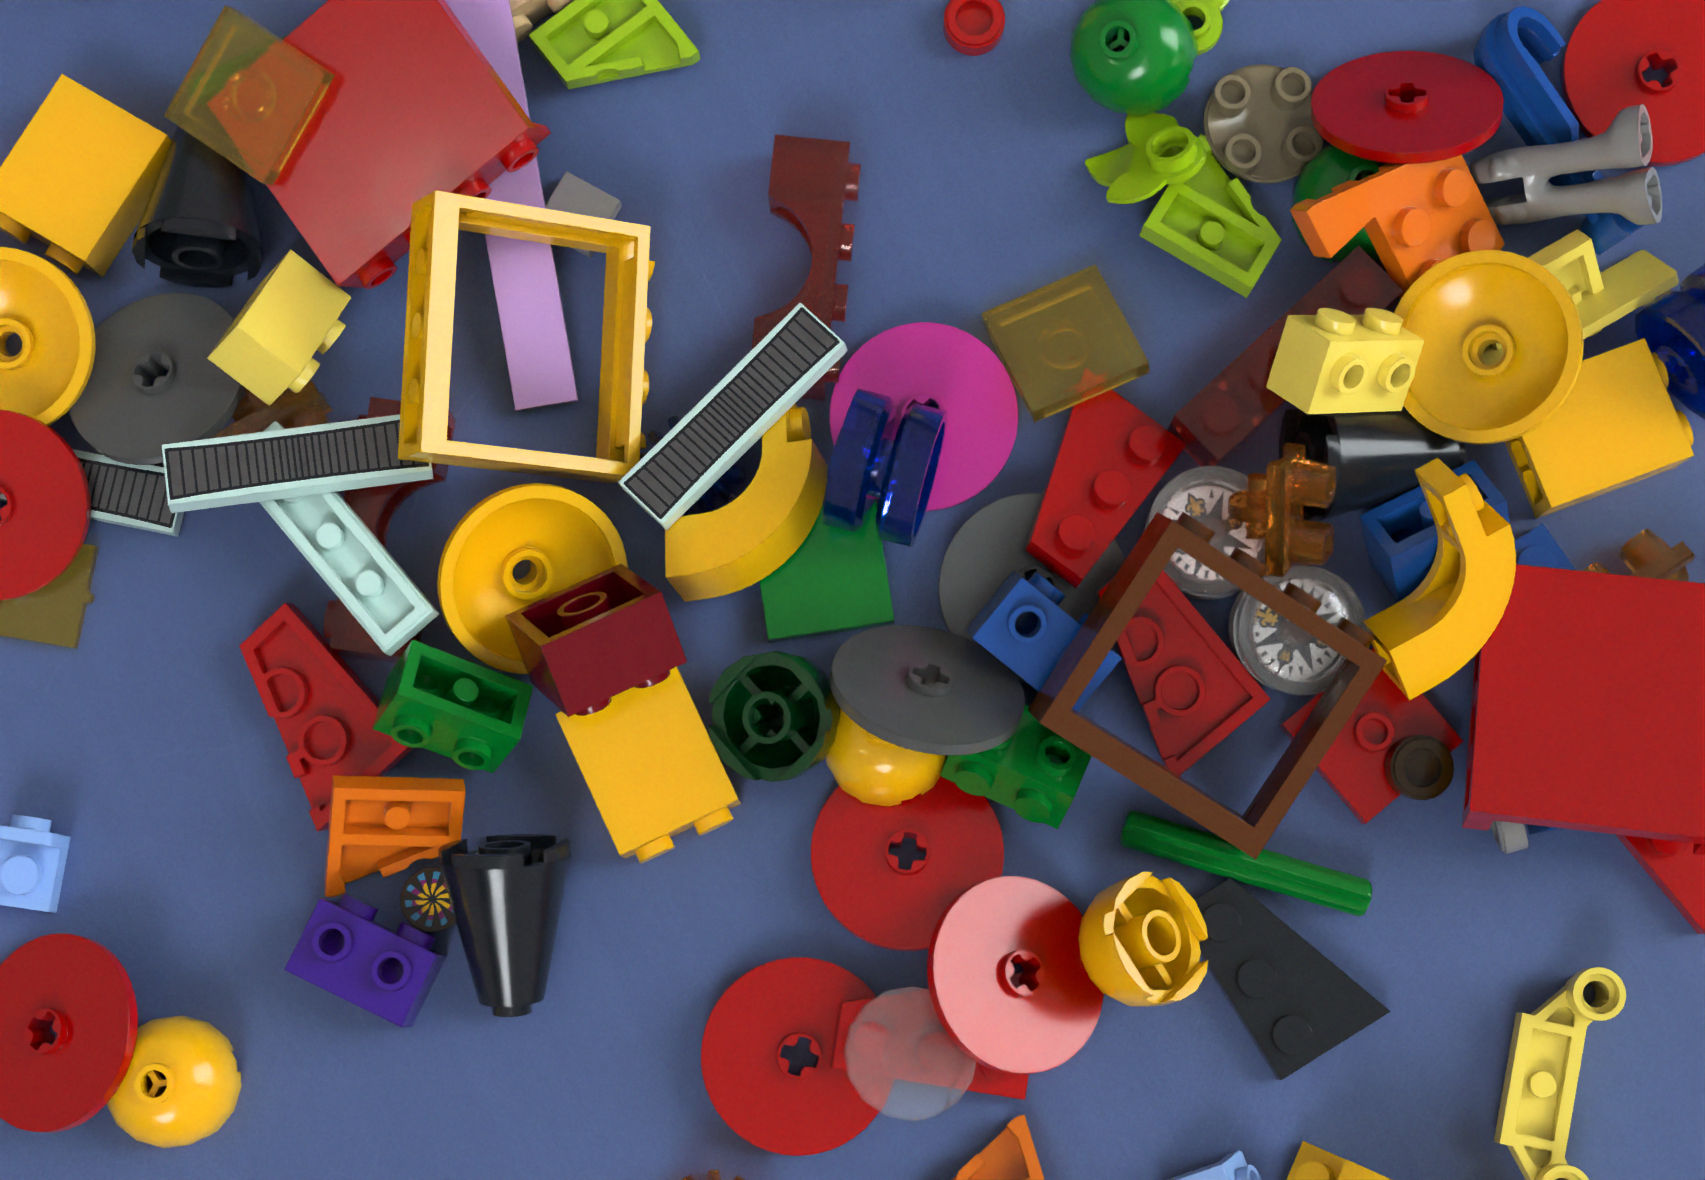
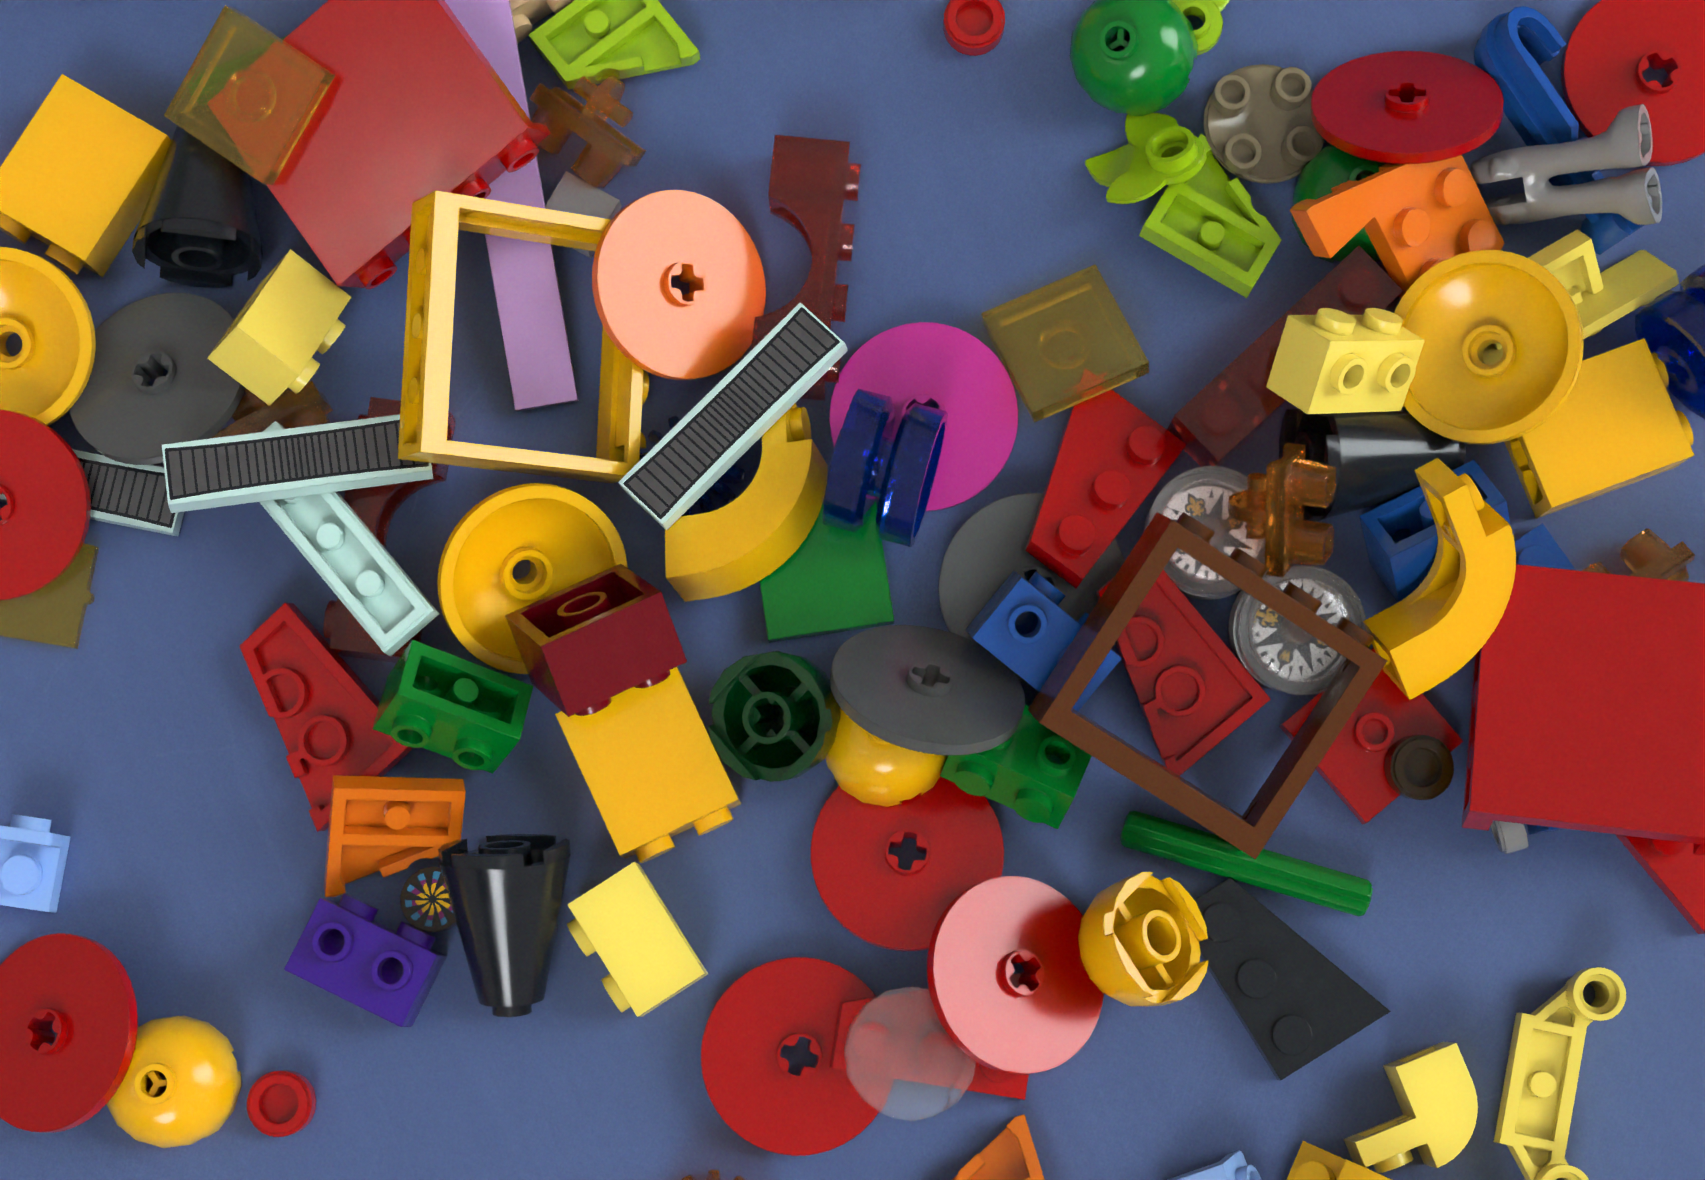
(281, 1103): none -> red tile
(606, 146): none -> clear orange hips
(635, 941): none -> light yellow brick
(655, 323): none -> piece
(1436, 1109): none -> light yellow brick

